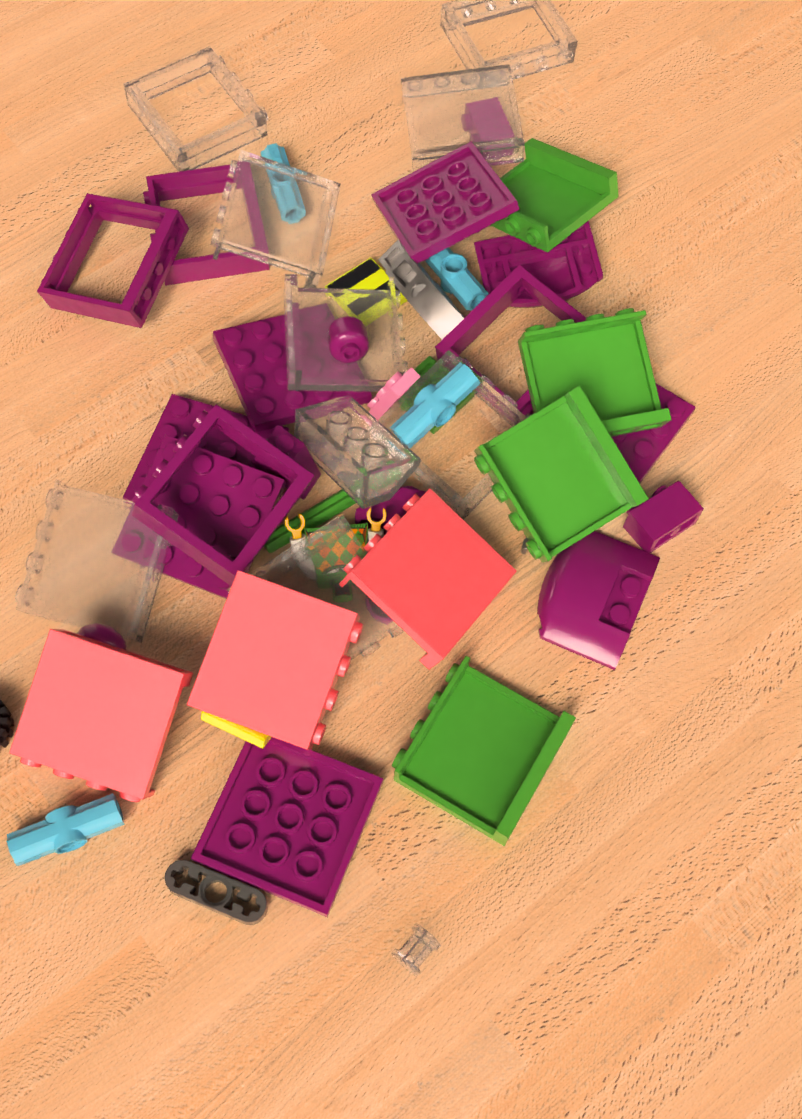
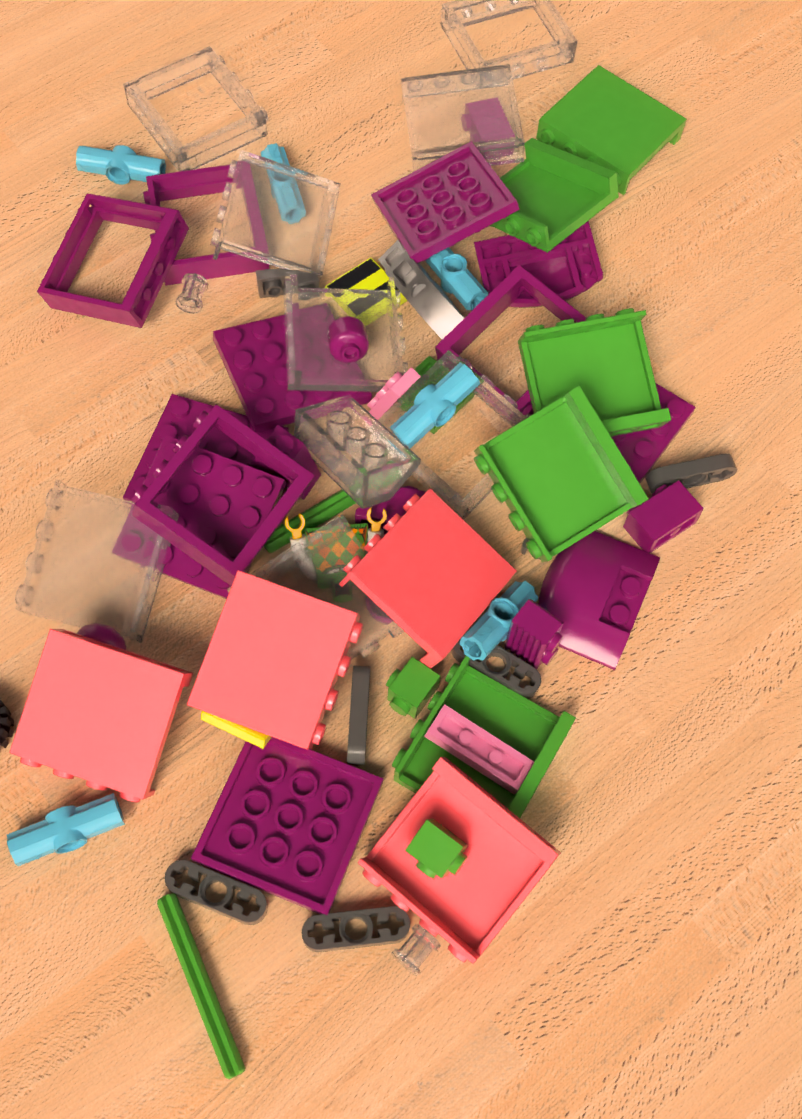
(118, 164): none -> medium azure piece
(192, 293): none -> clear bush
(201, 986): none -> bright green axle
(271, 281): none -> flat silver slope
(344, 917): none -> dark grey beam
(358, 715): none -> dark grey beam
(412, 688): none -> bright green brick
(437, 850): none -> bright green brick
(479, 749): none -> bright pink plate
(496, 621): none -> medium azure piece
(500, 869): none -> coral panel
(521, 670): none -> dark grey beam
(534, 635): none -> magenta brick
(610, 125): none -> bright green panel
(693, 472): none -> dark grey beam

